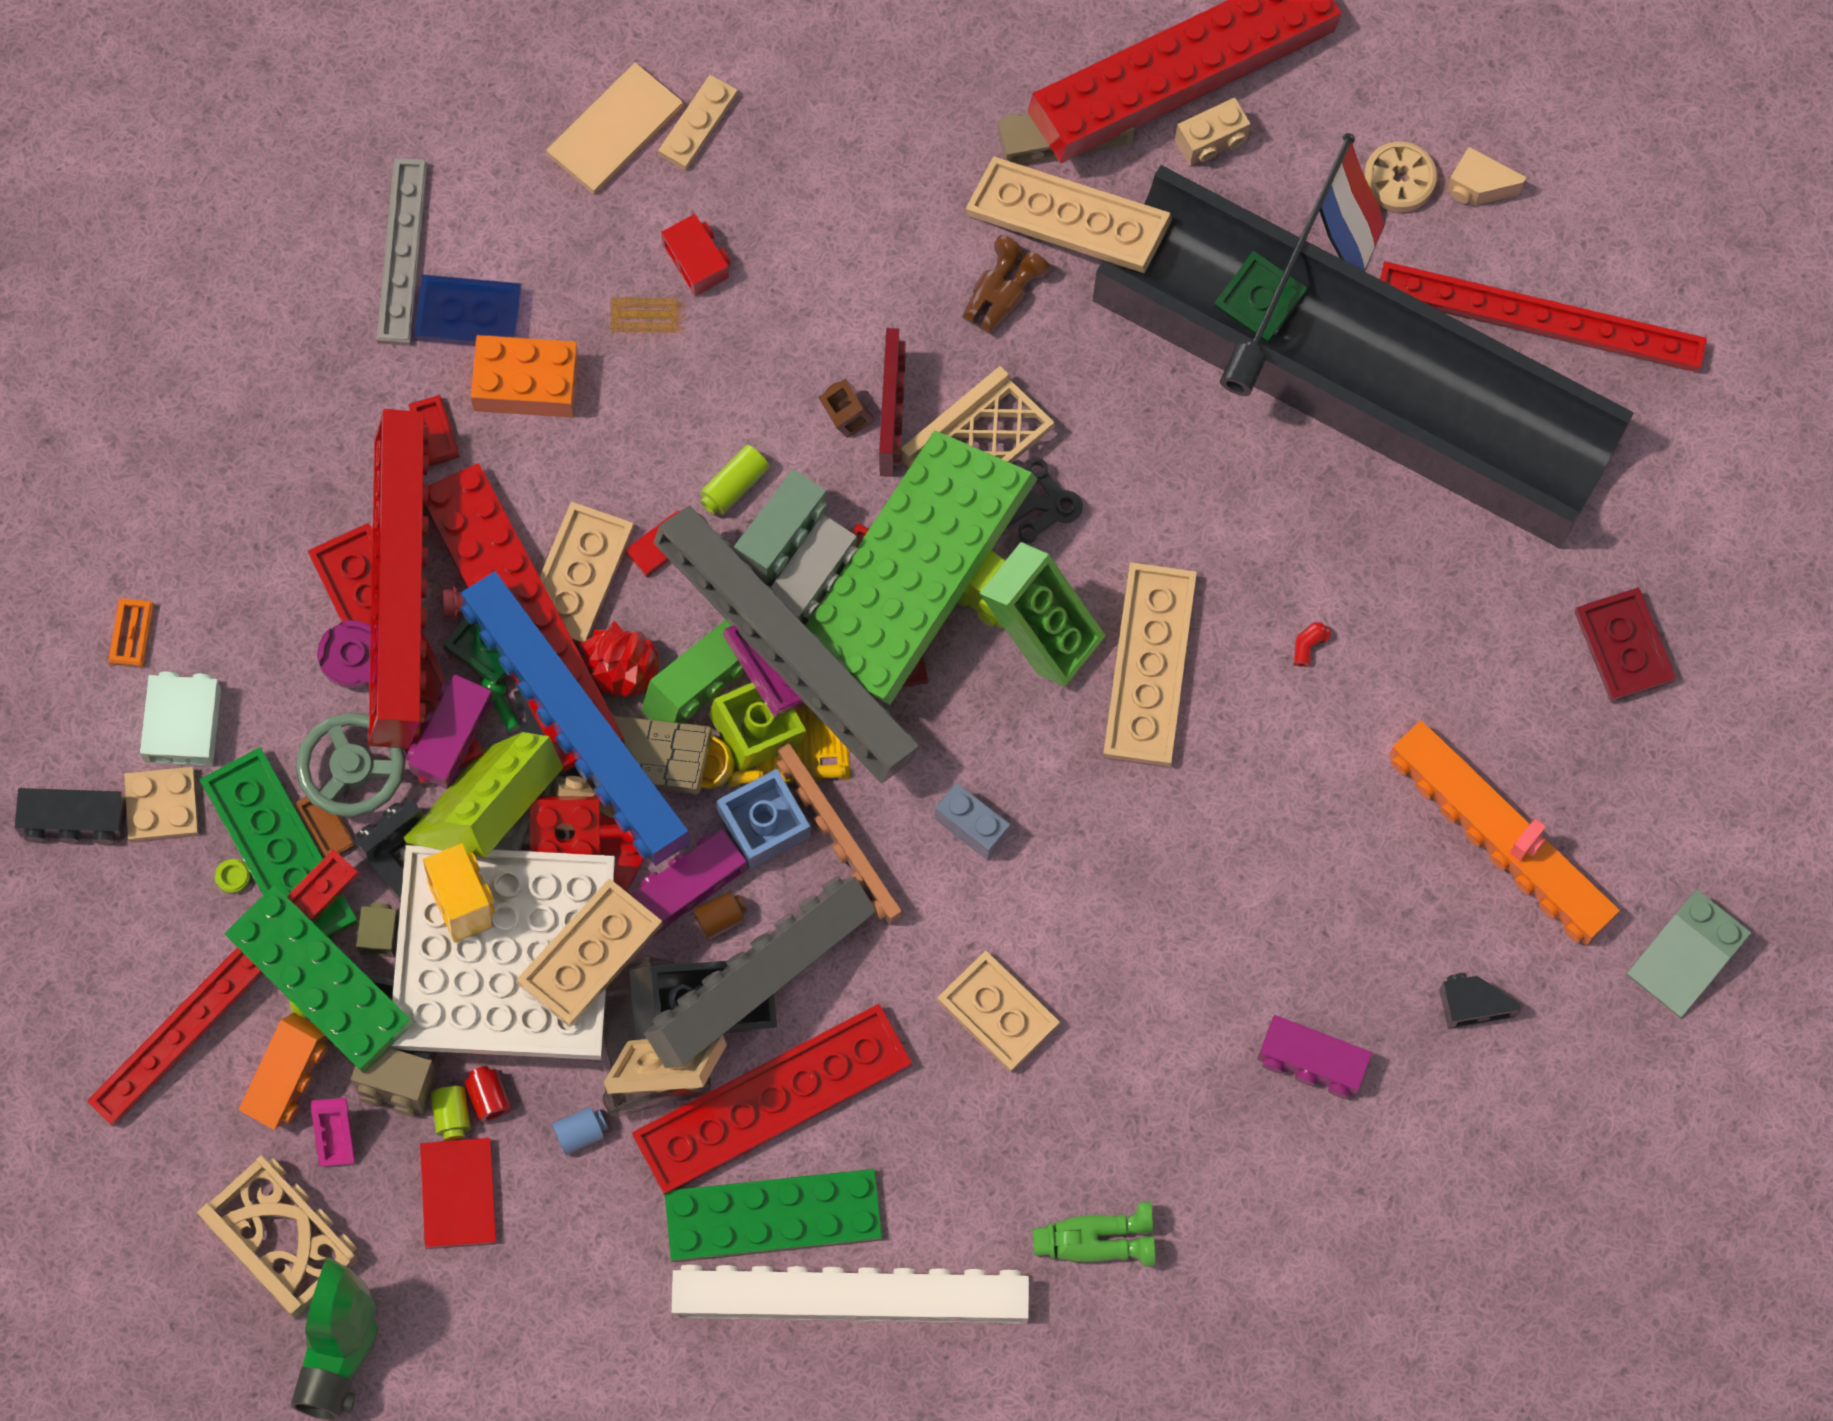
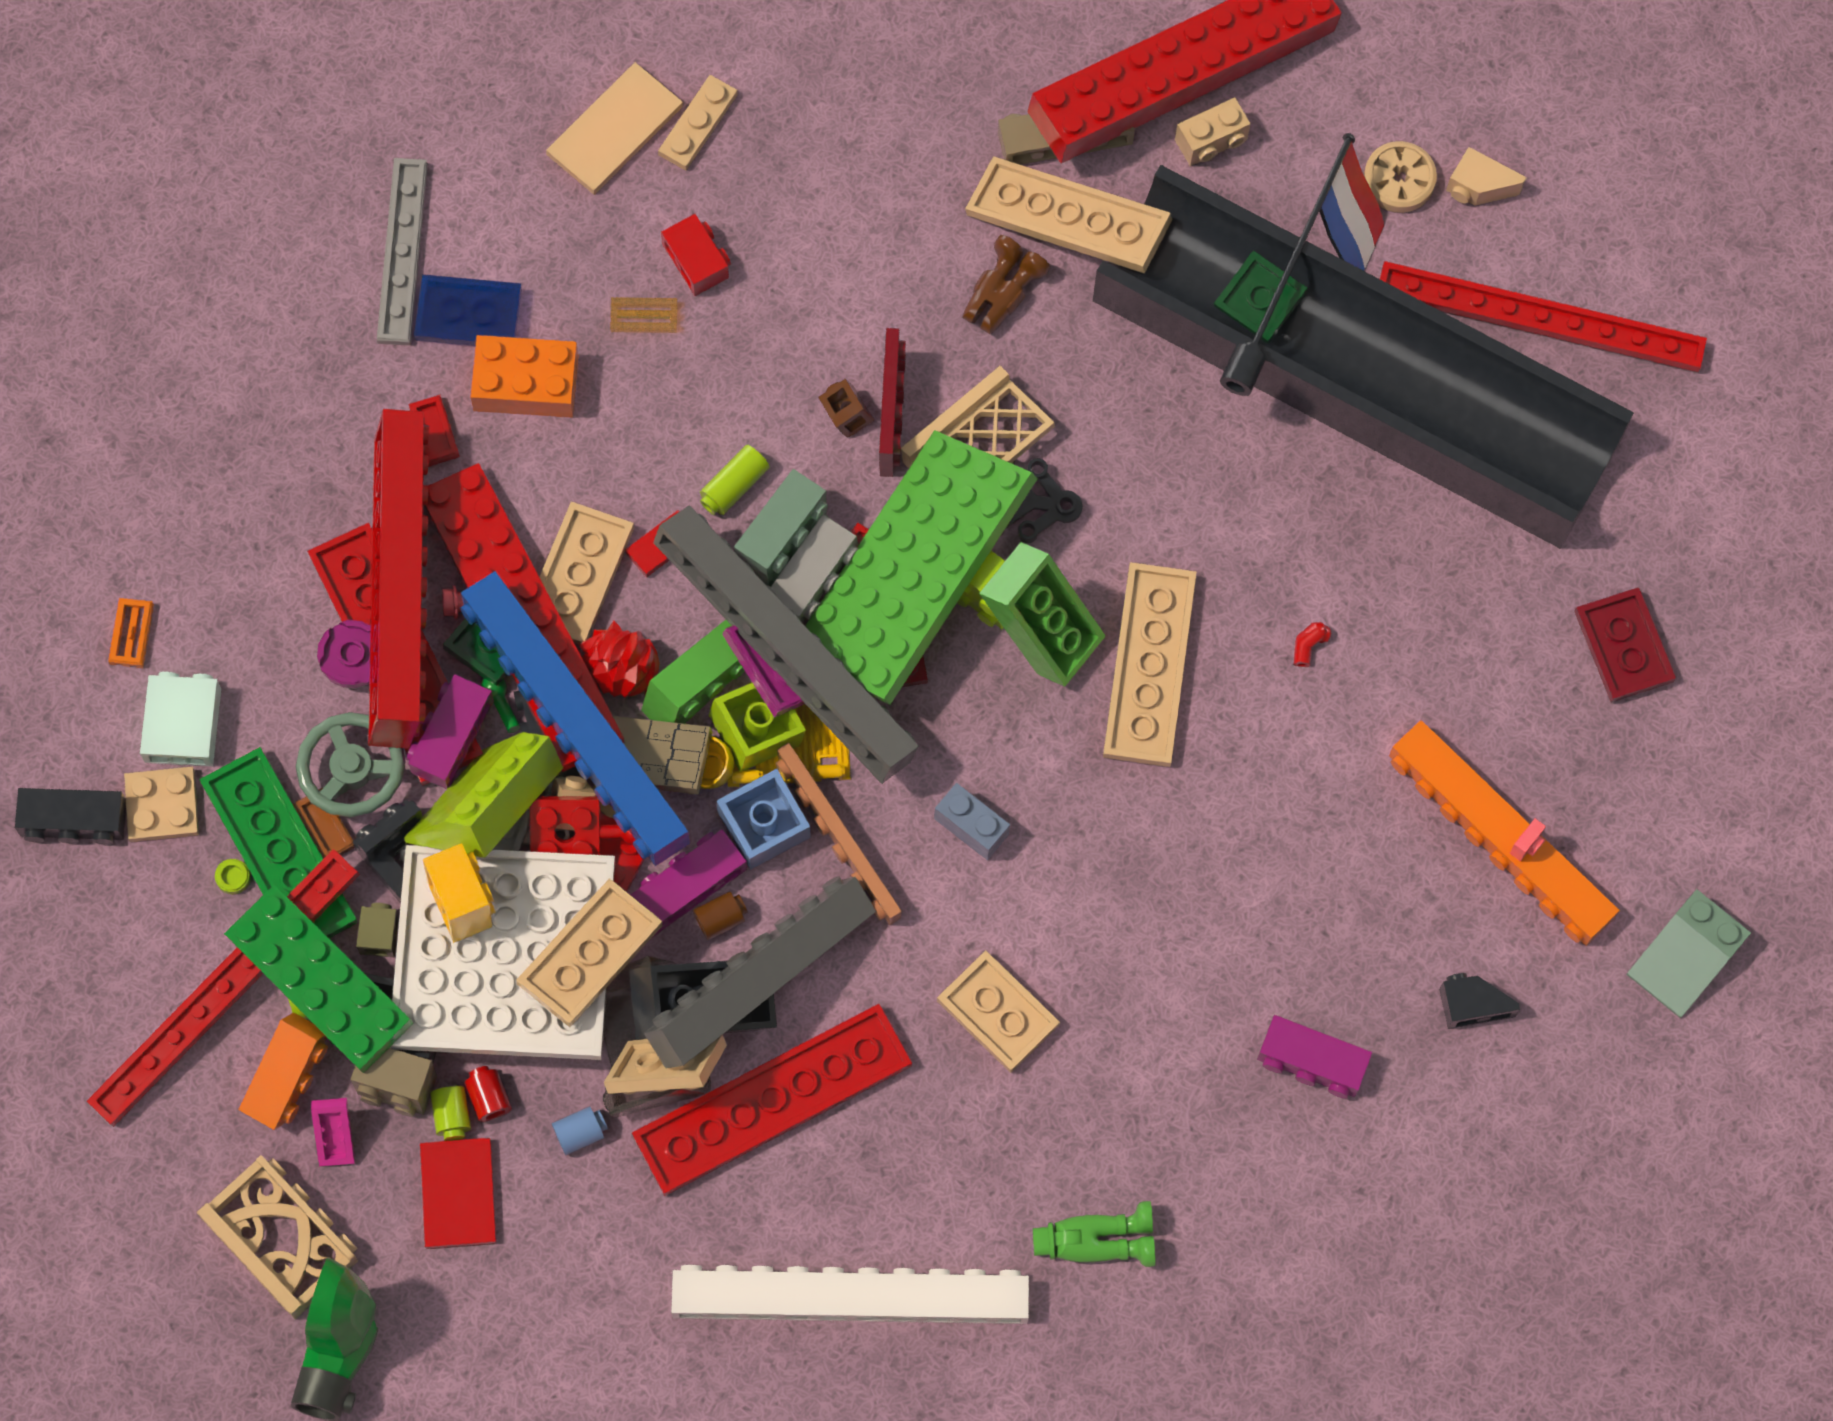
(773, 1215): green plate -> none

